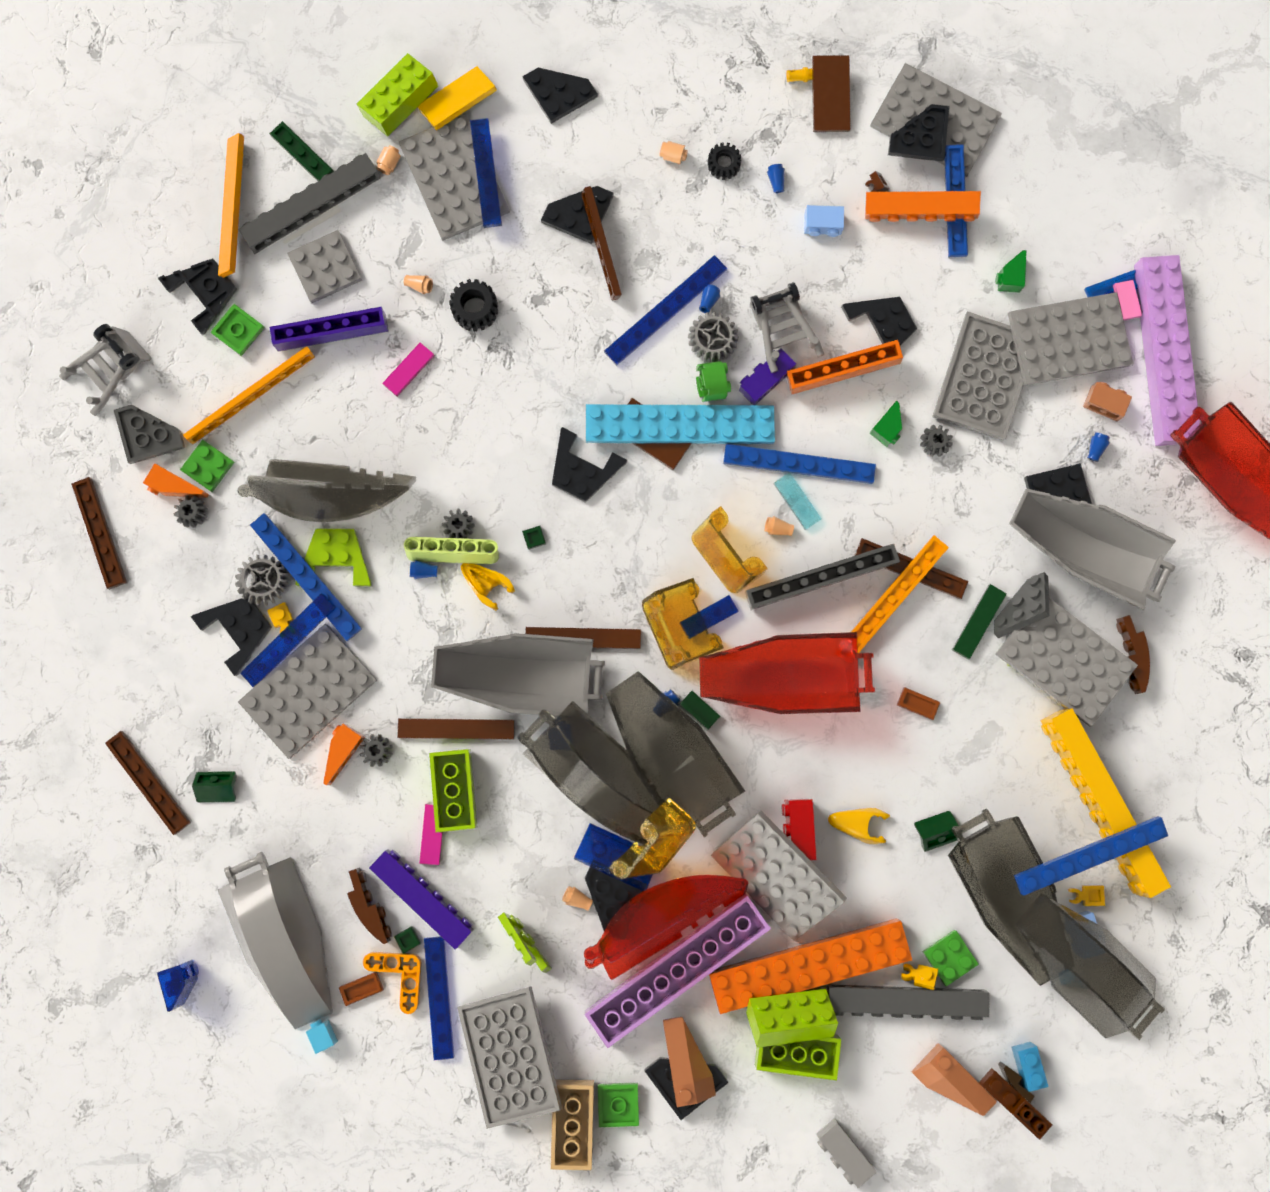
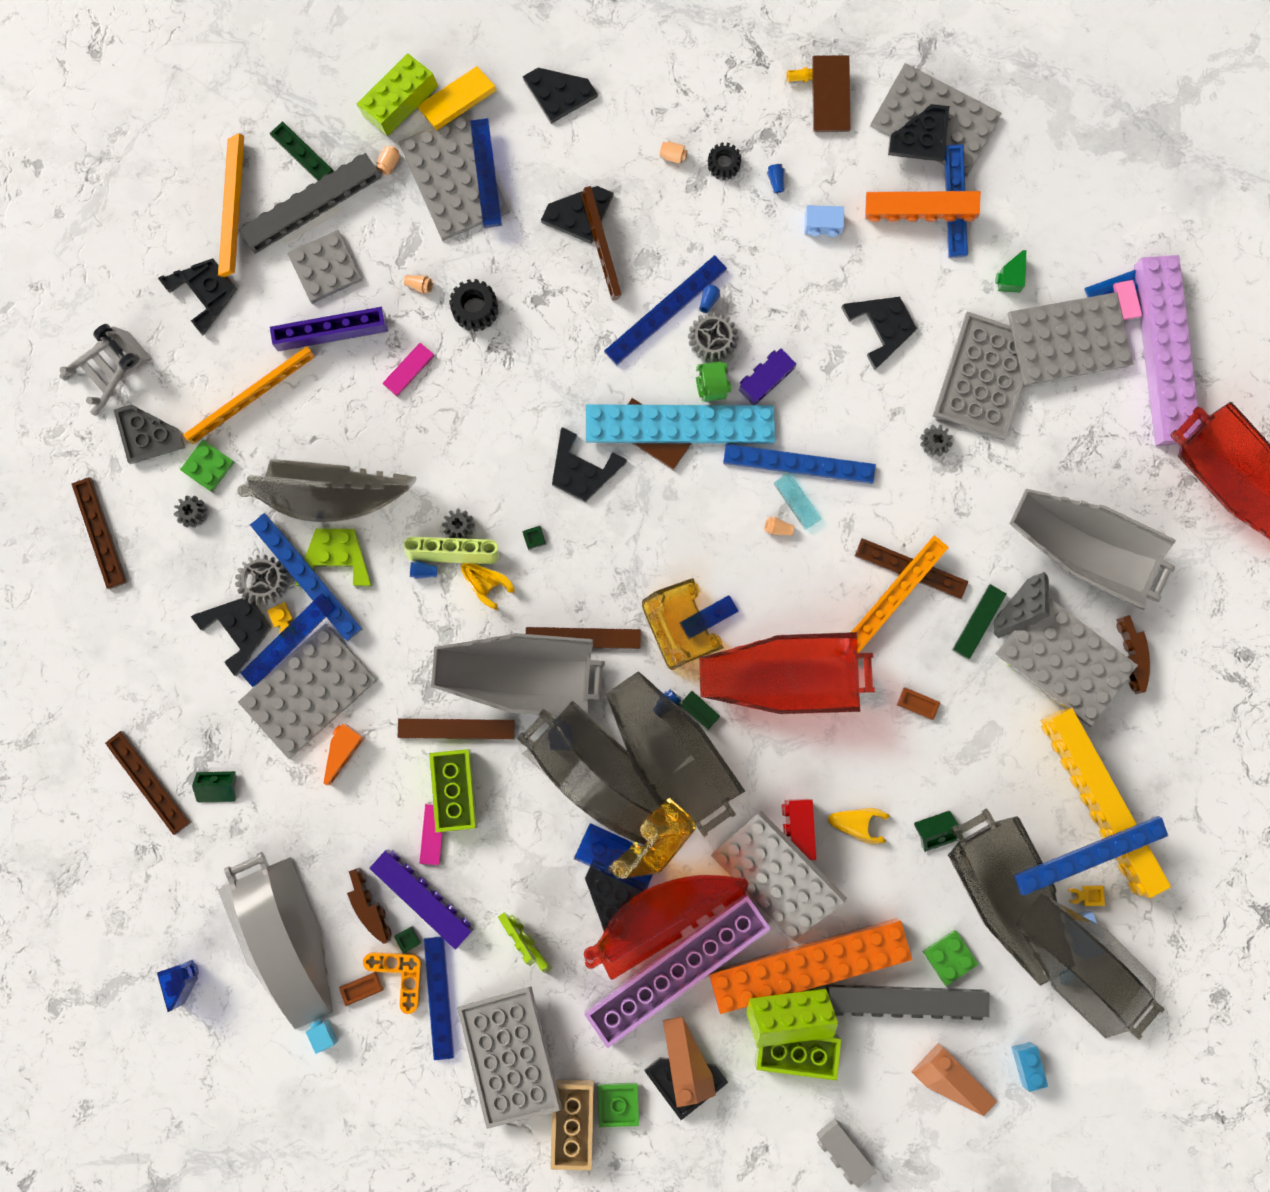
(169, 484): orange slope -> none
(237, 329): bright green plate -> none
(381, 746): dark grey gear -> none
(576, 898): light nougat cone -> none
(722, 557): clear yellow windscreen -> none
(791, 297): light grey hand -> none
(822, 576): dark grey brick -> none
(844, 367): orange brick -> none
(878, 181): reddish brown tile -> none
(889, 426): green slope -> none
(922, 976): yellow plate -> none
(1013, 1079): dark brown slope -> none
(1015, 1103): reddish brown slope -> none
(1061, 483): black plate -> none
(1098, 445): blue cone -> none
(1107, 401): nougat brick -> none

